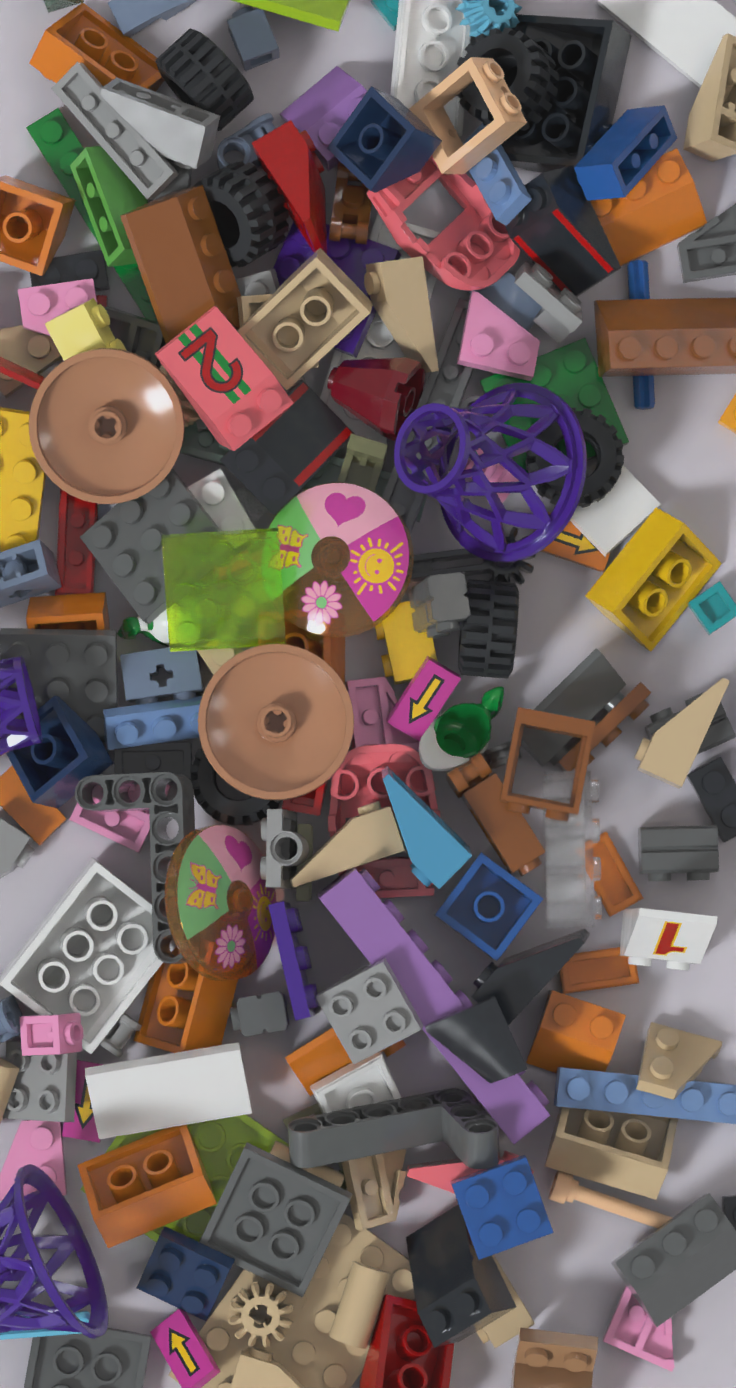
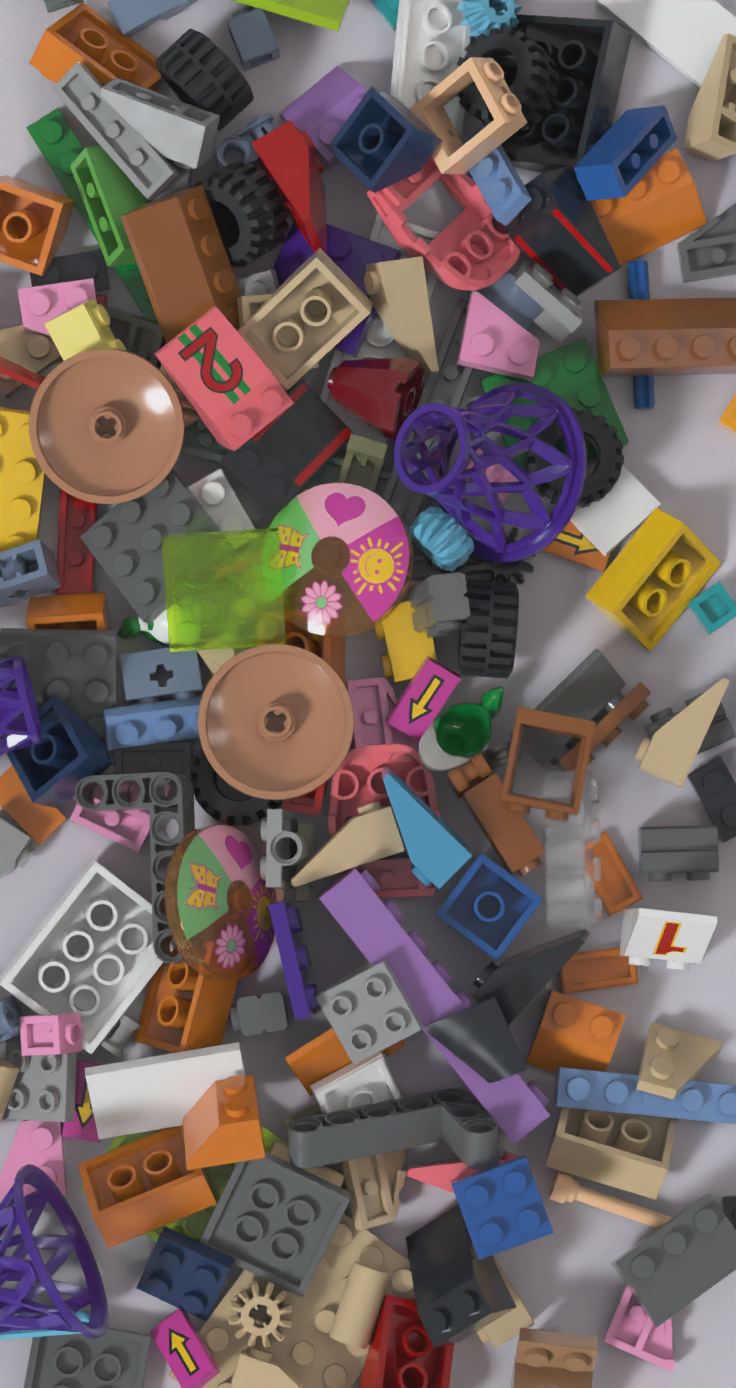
(224, 1125): none -> orange slope
(350, 209): dark orange plate -> none
(441, 539): none -> medium azure gear

